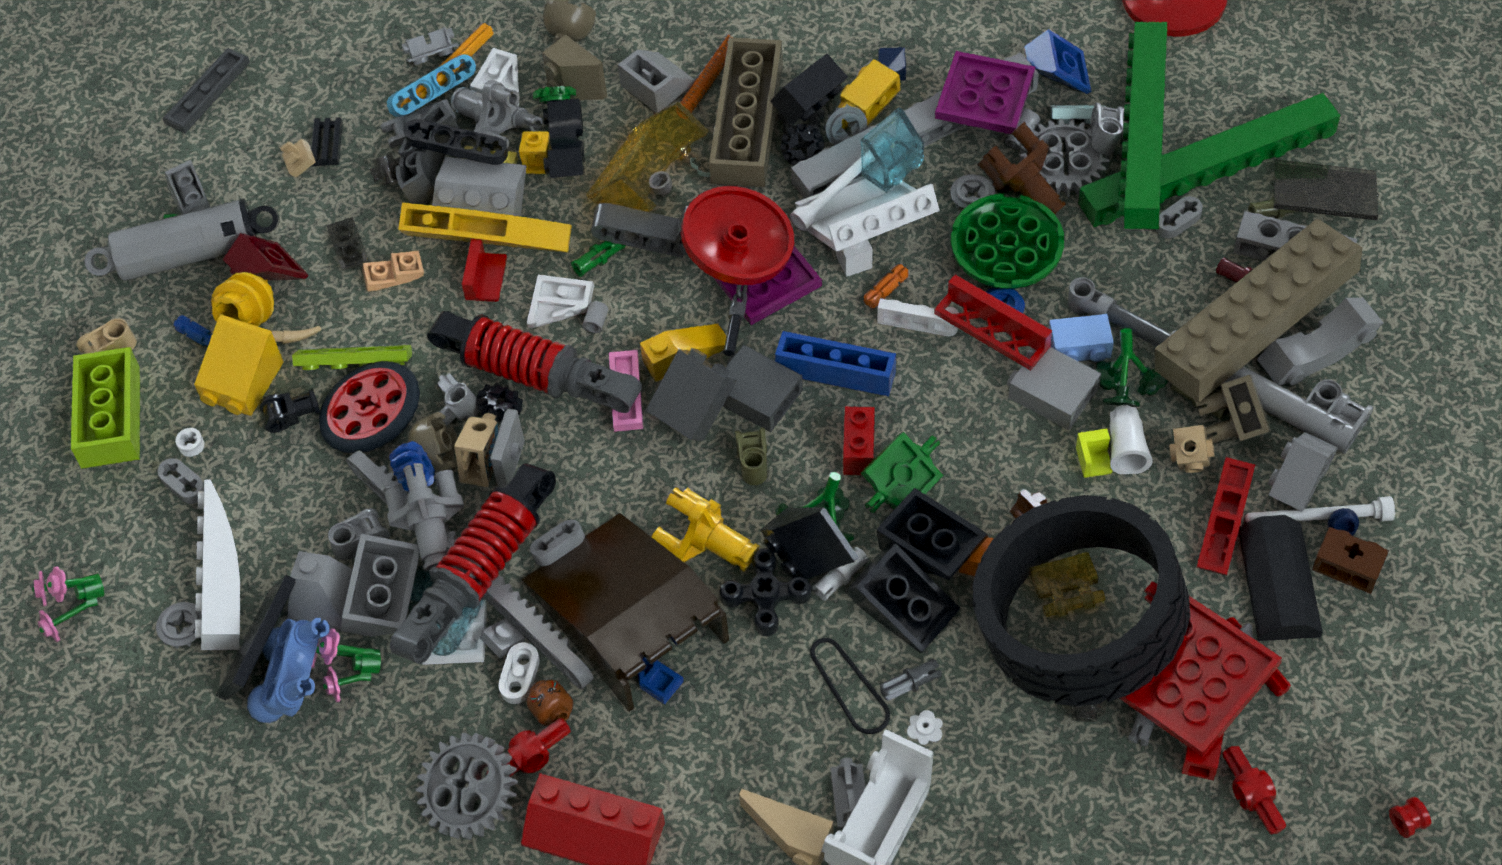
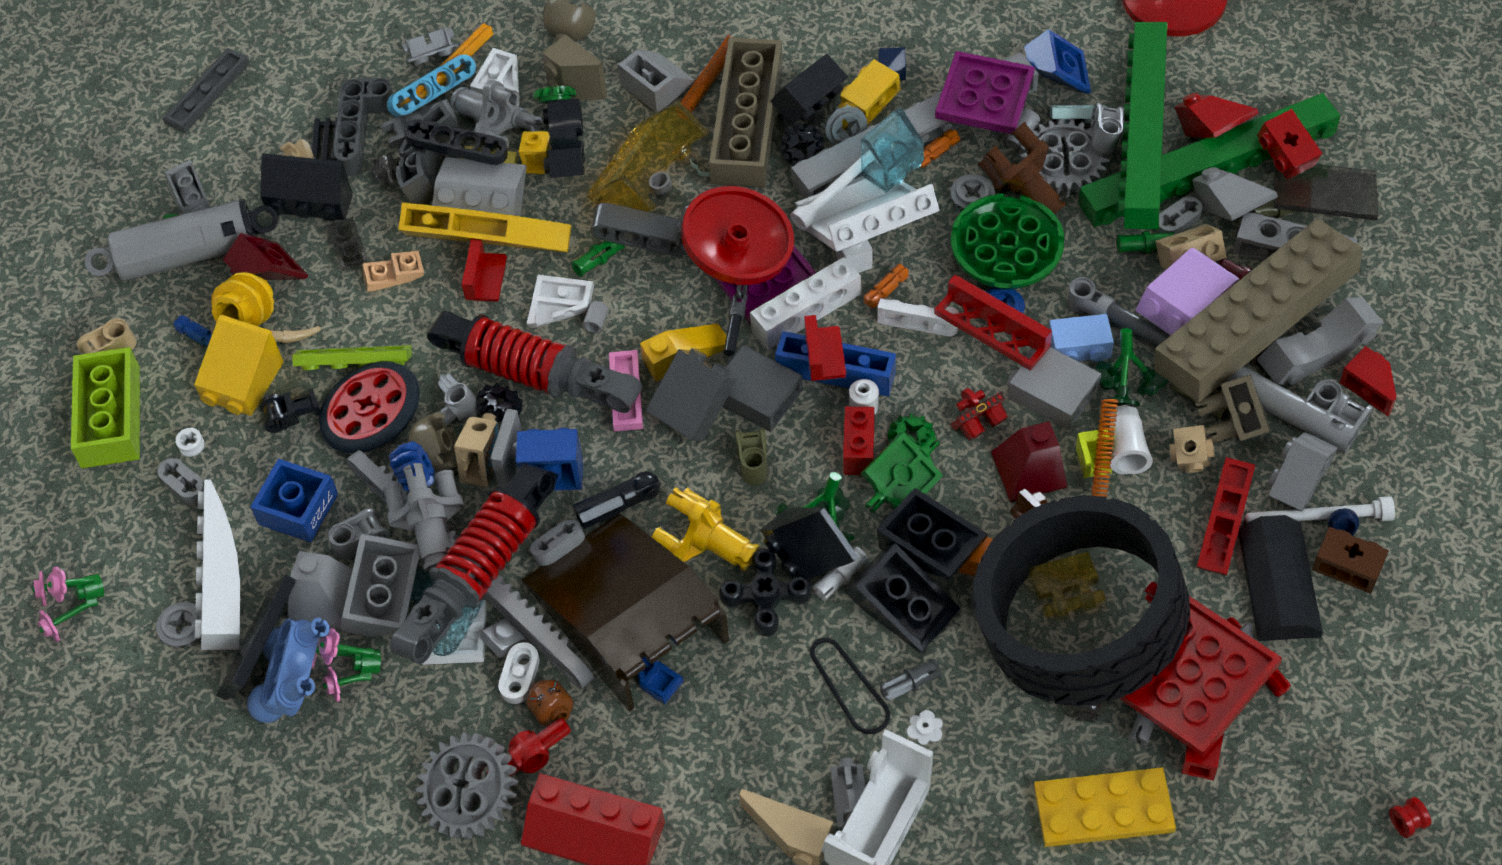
(294, 500): none -> blue brick
(305, 186): none -> black slope
(355, 102): none -> dark grey beam
(554, 451): none -> blue brick
(617, 499): none -> black piece
(813, 296): none -> white brick
(824, 350): none -> red panel
(864, 394): none -> white brick
(914, 423): none -> green gear
(940, 146): none -> orange axle
(969, 422): none -> red hips
(1030, 461): none -> dark red slope
(1099, 446): none -> orange piece
(1104, 807): none -> yellow plate
(1140, 242): none -> green pin
(1184, 290): none -> lavender slope
(1203, 238): none -> tan brick
(1210, 115): none -> red slope
(1229, 194): none -> light grey slope
(1254, 789): red axle -> none
(1289, 144): none -> red brick
(1371, 379): none -> red slope

